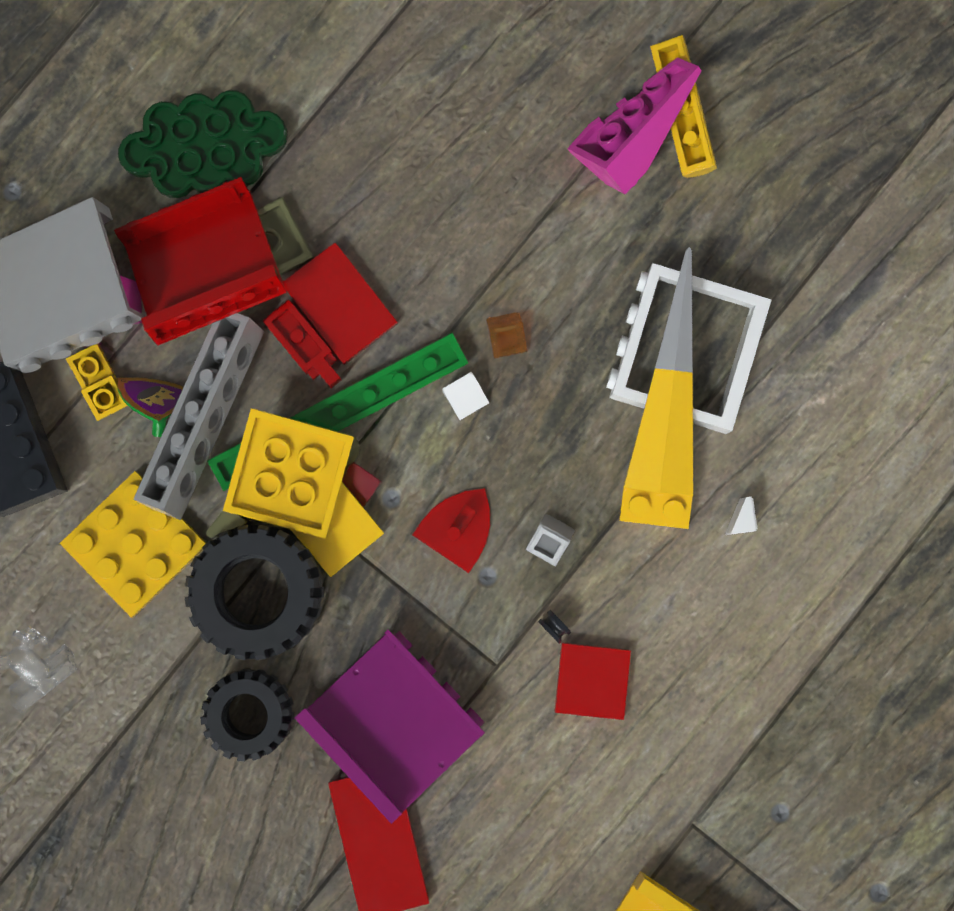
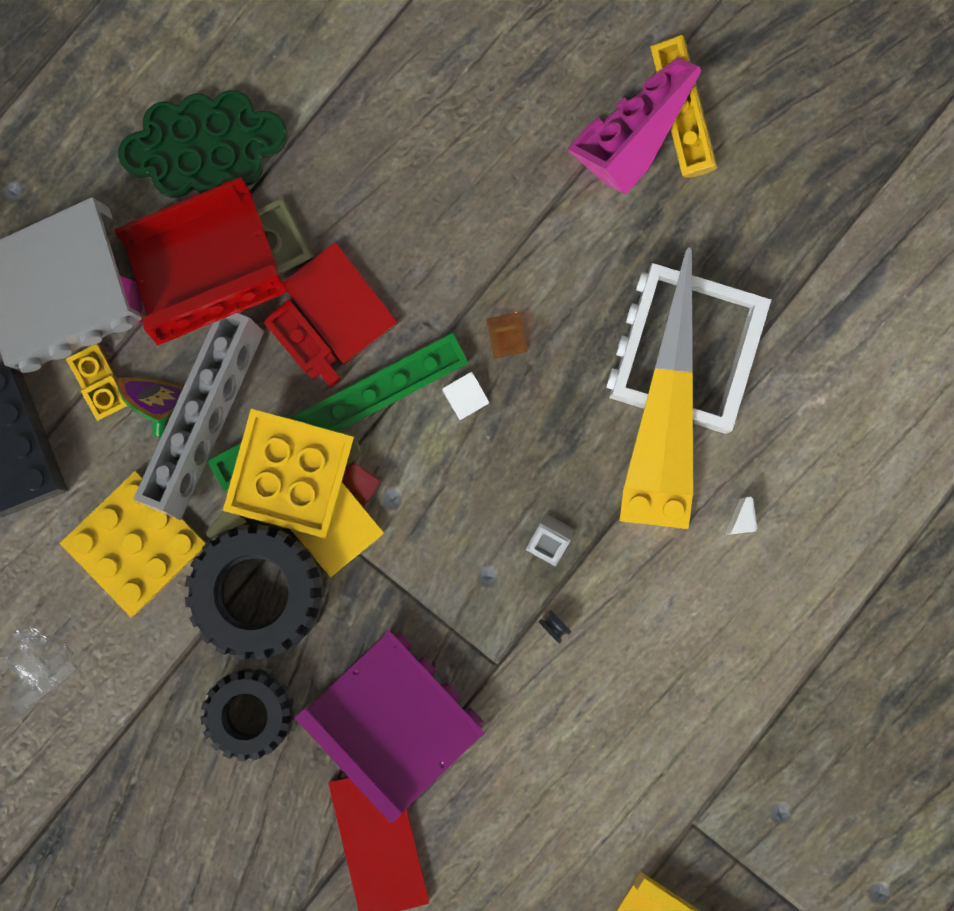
(458, 527): red shield -> none
(592, 681): red tile -> none

